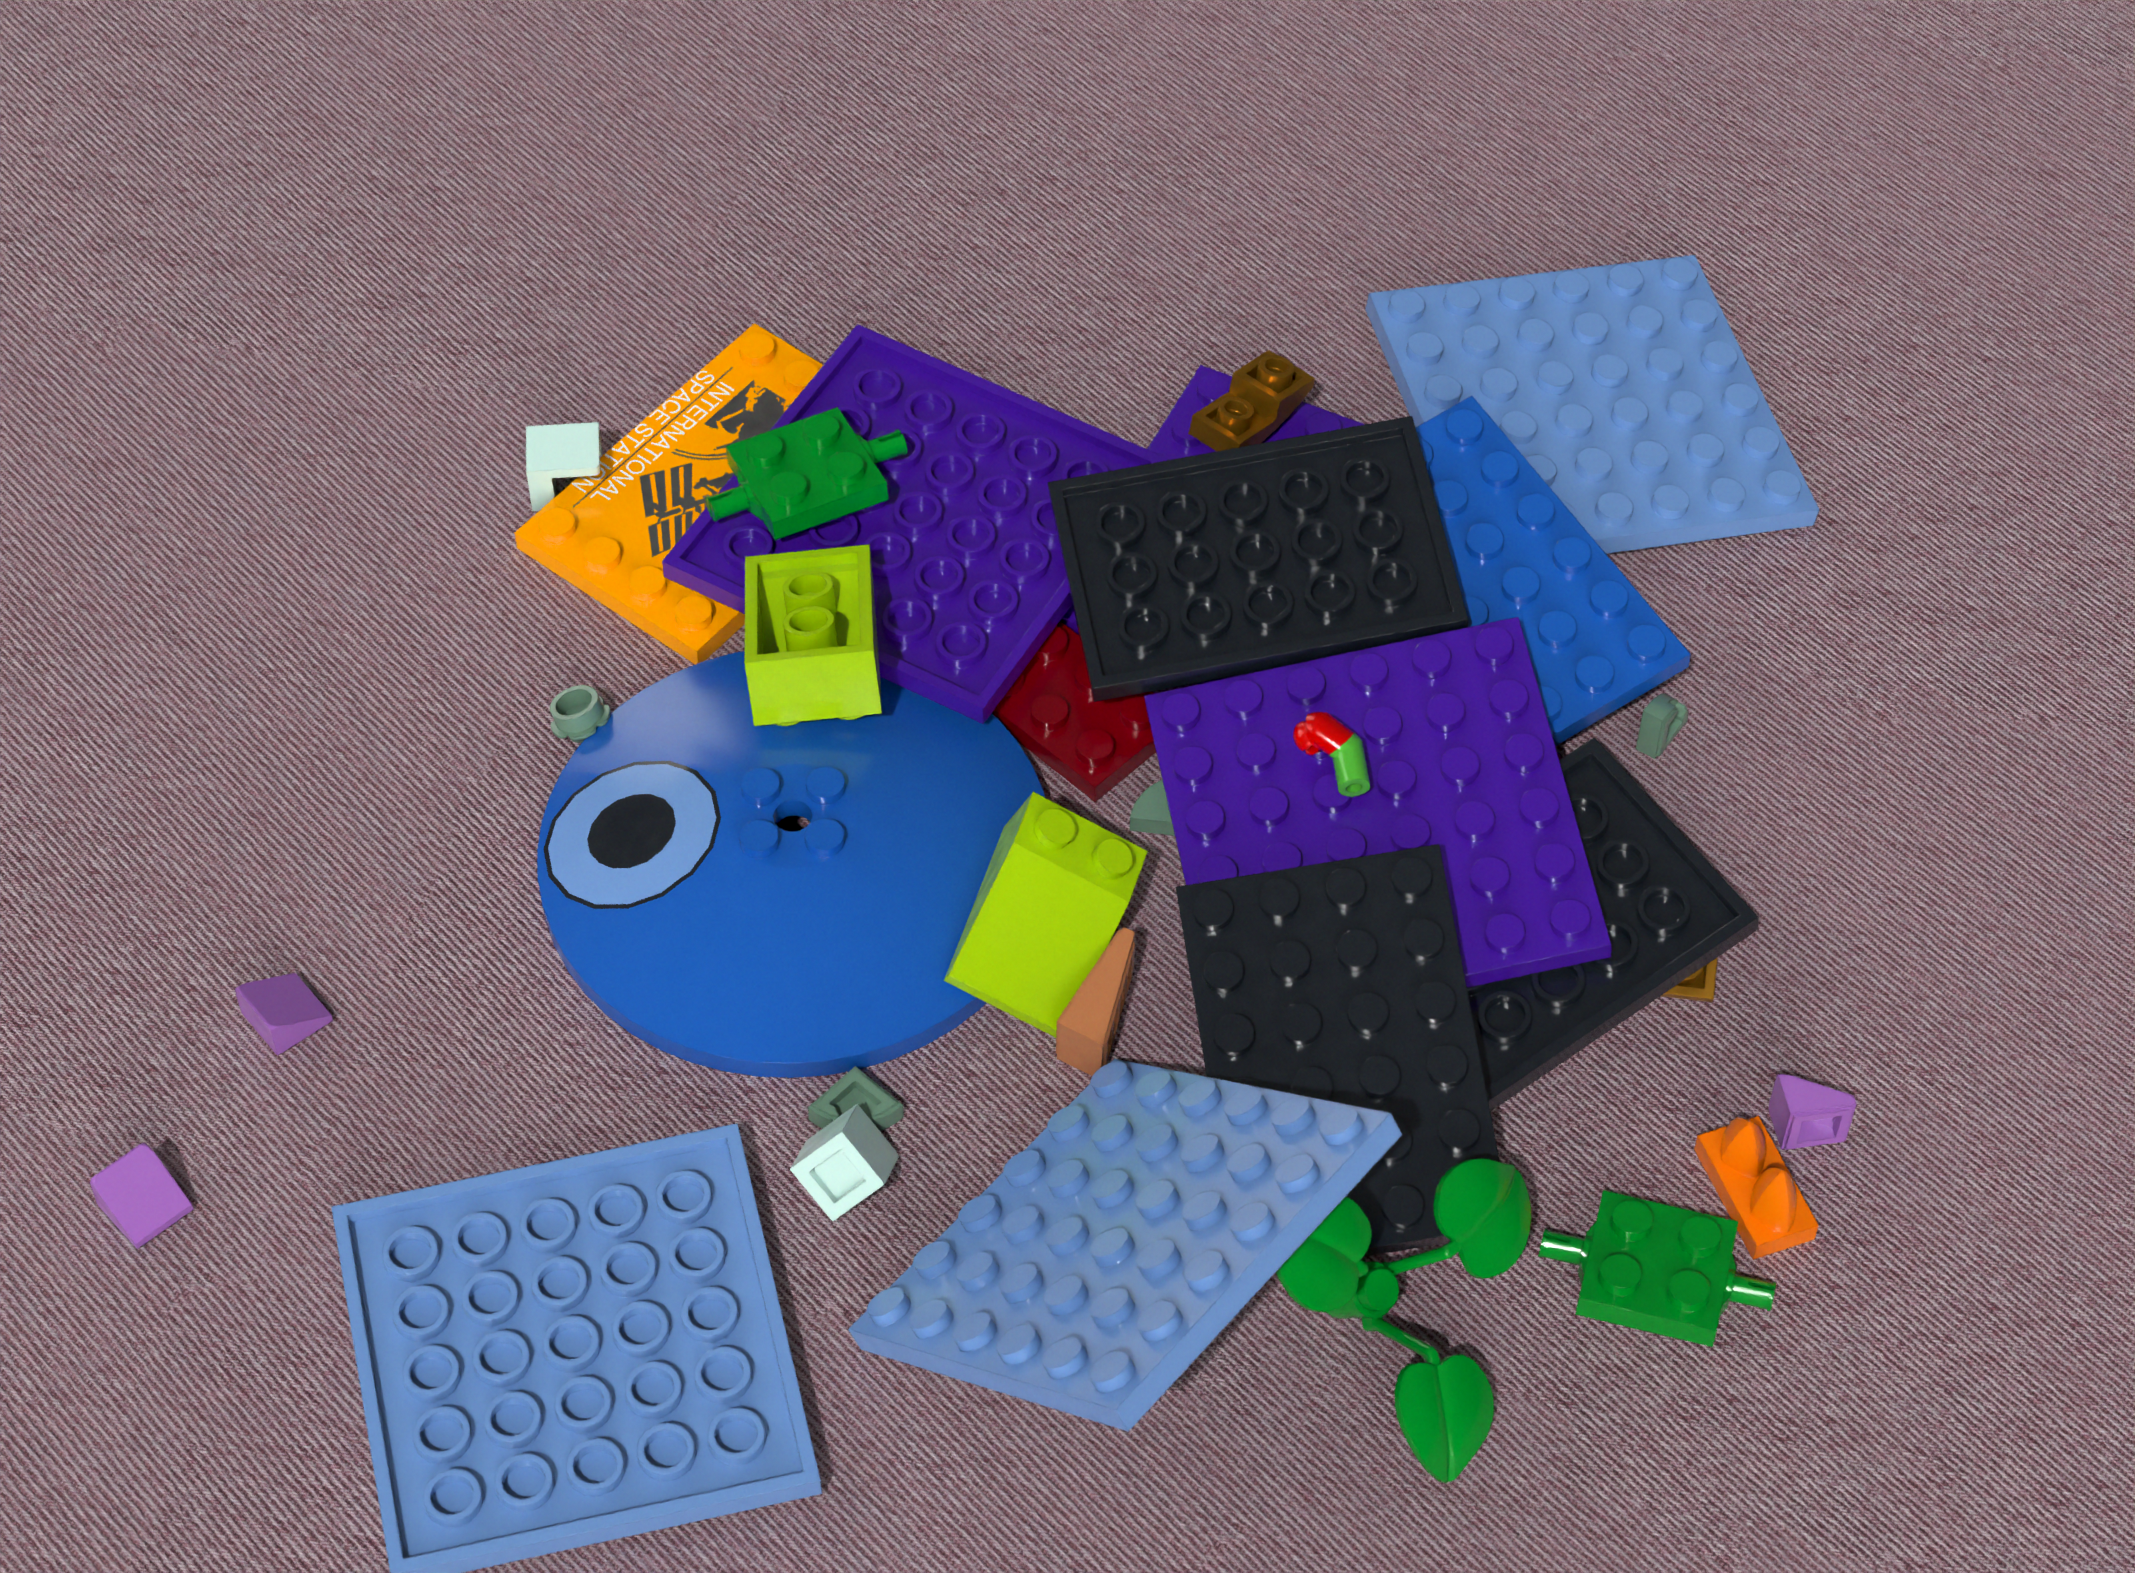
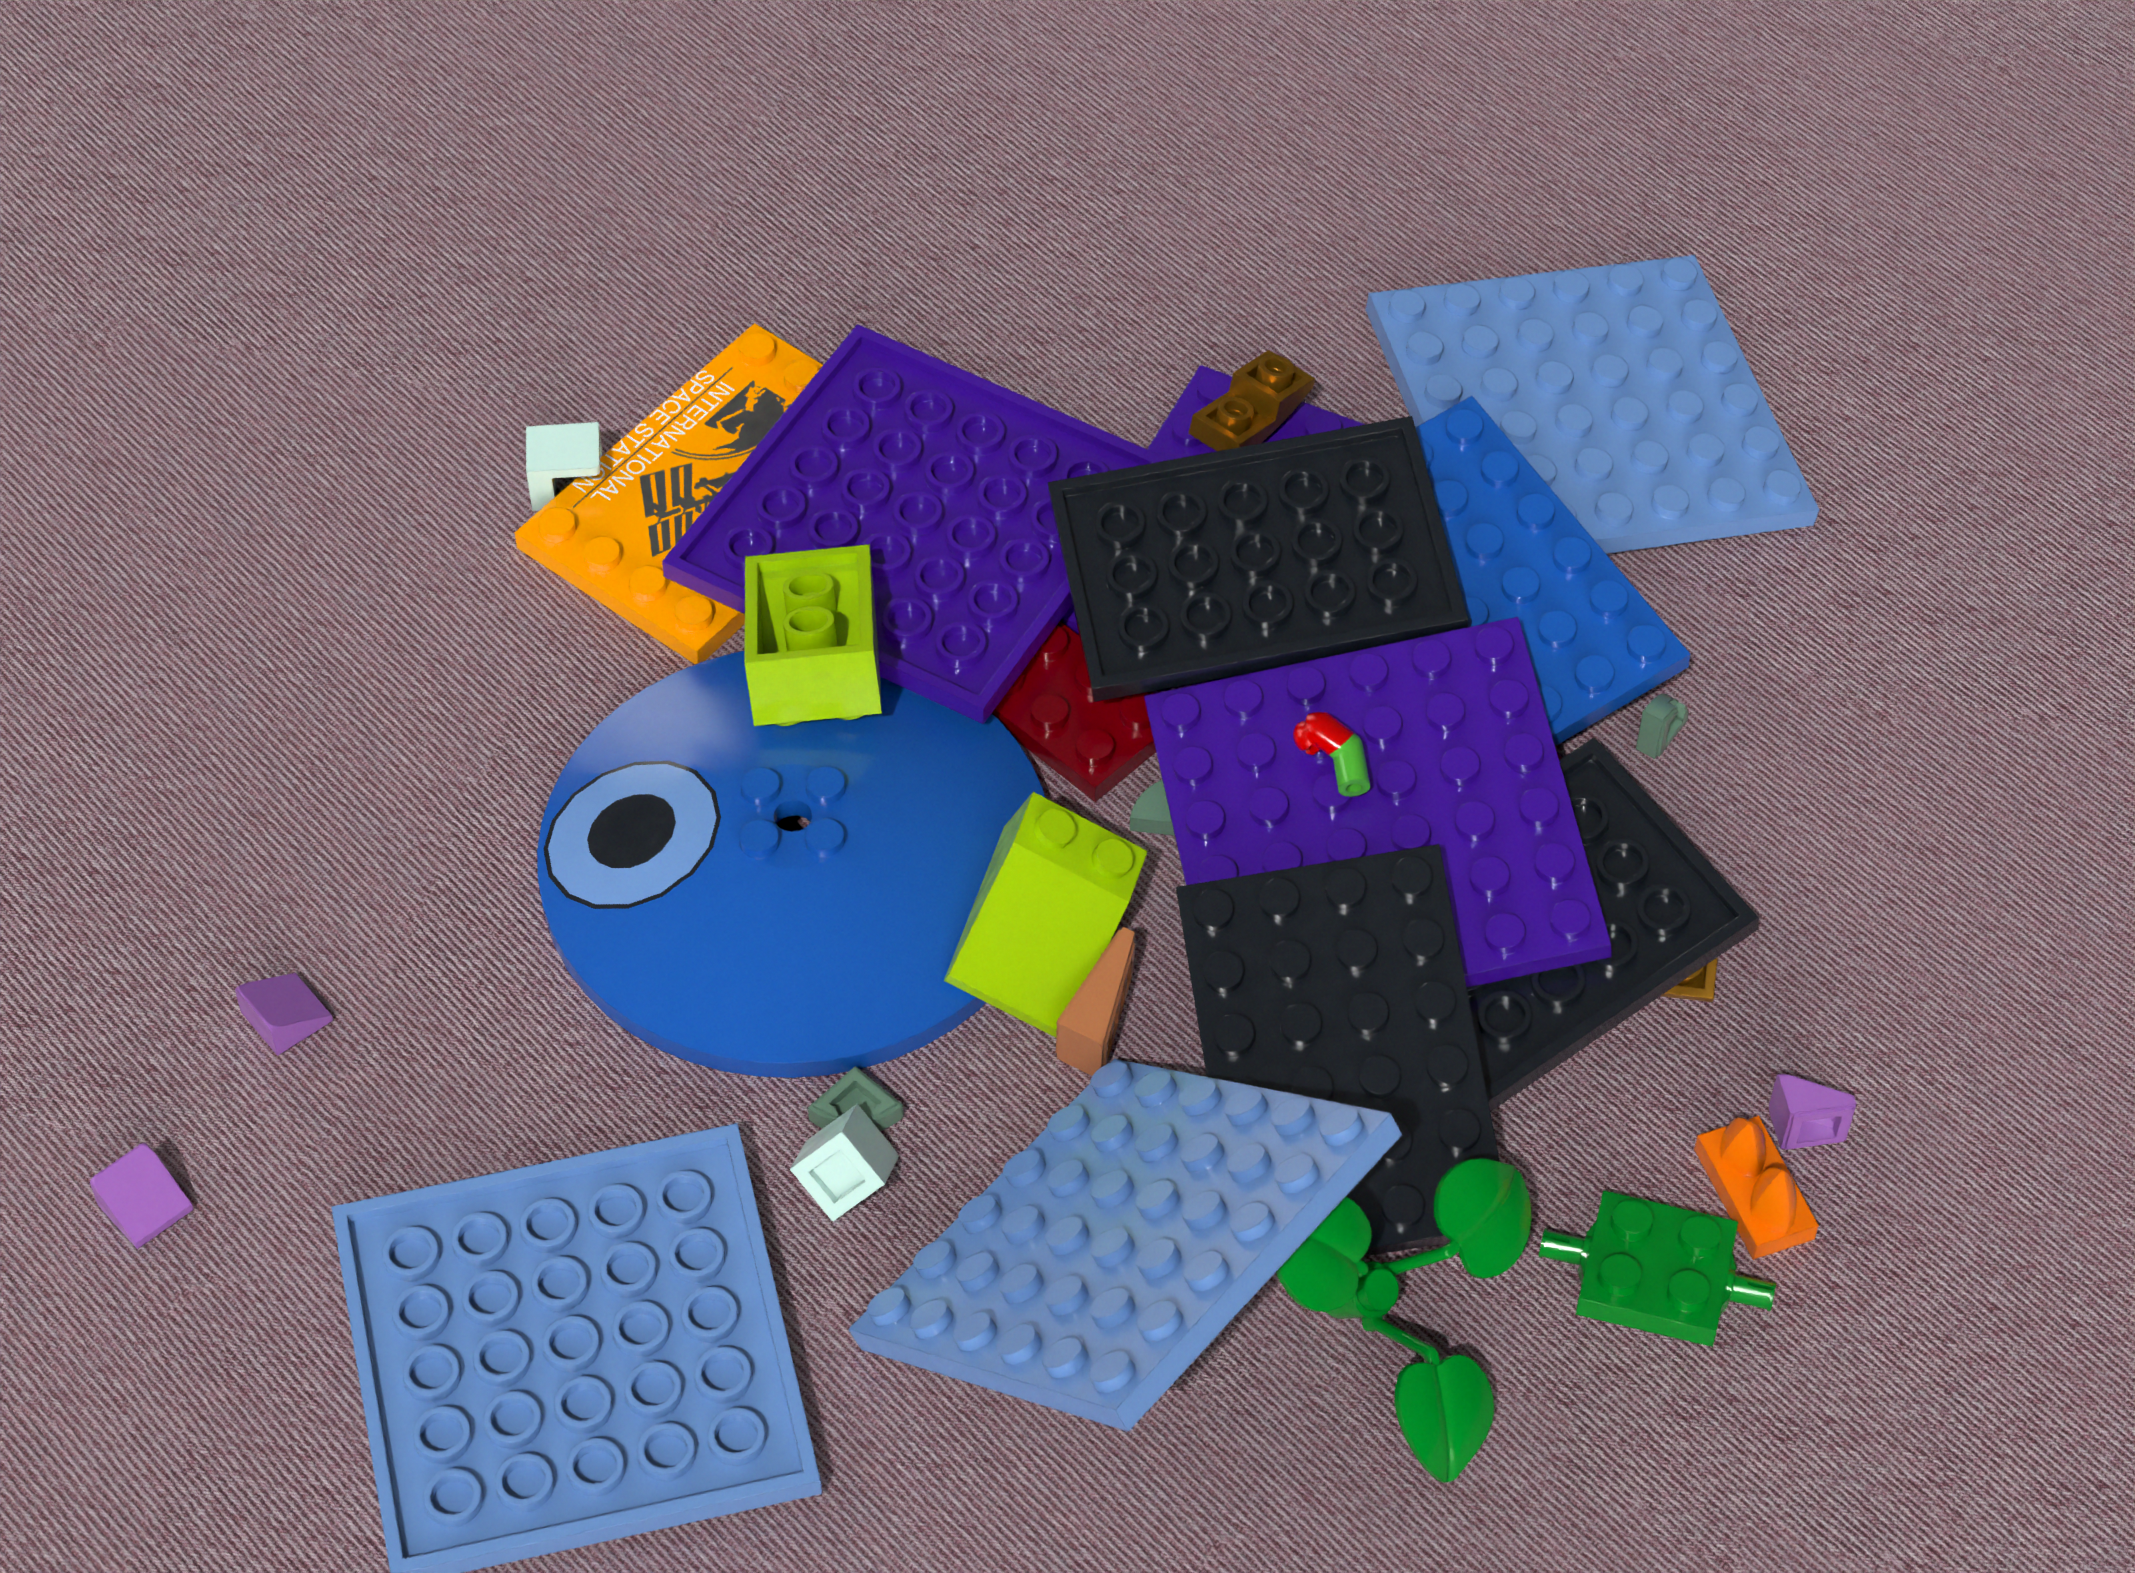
(578, 713): sand green plate -> none
(806, 473): green plate -> none

